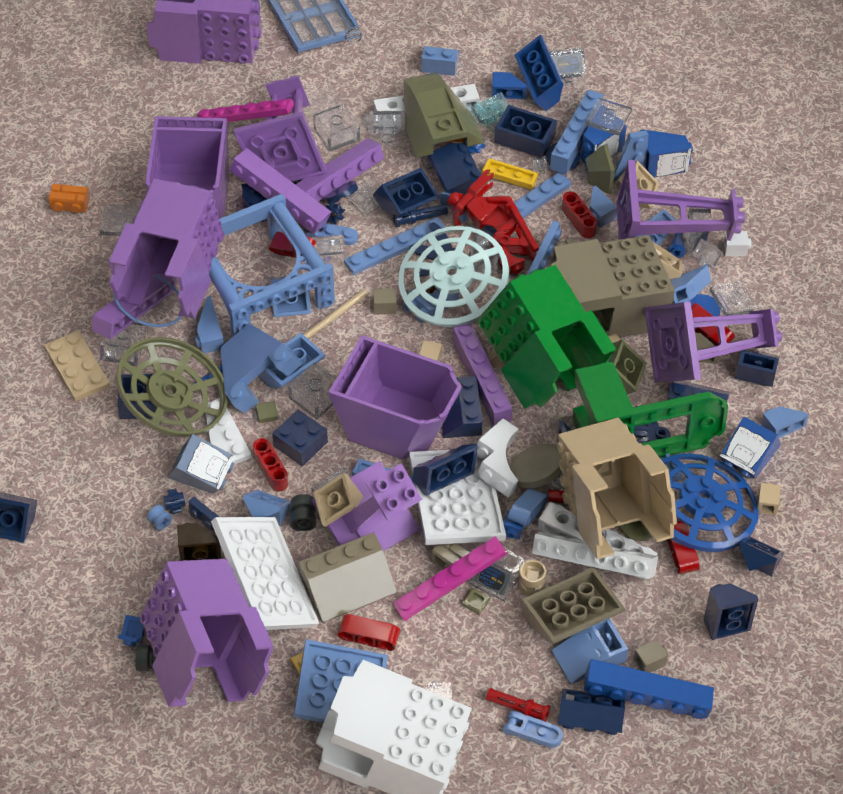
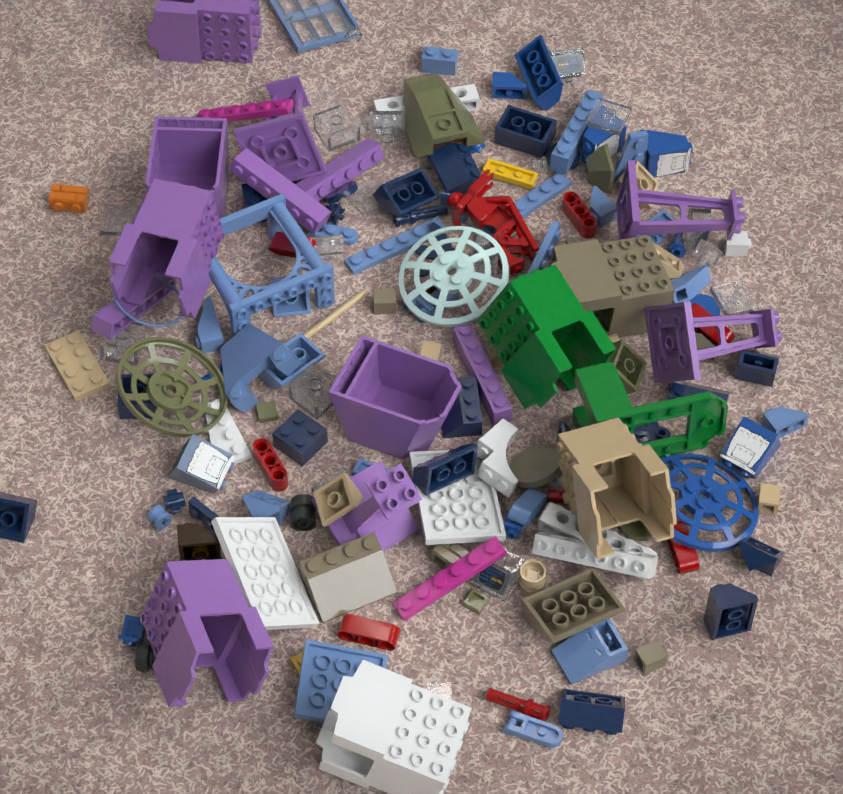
(490, 109): clear light blue bracket -> none
(648, 689): blue brick -> none

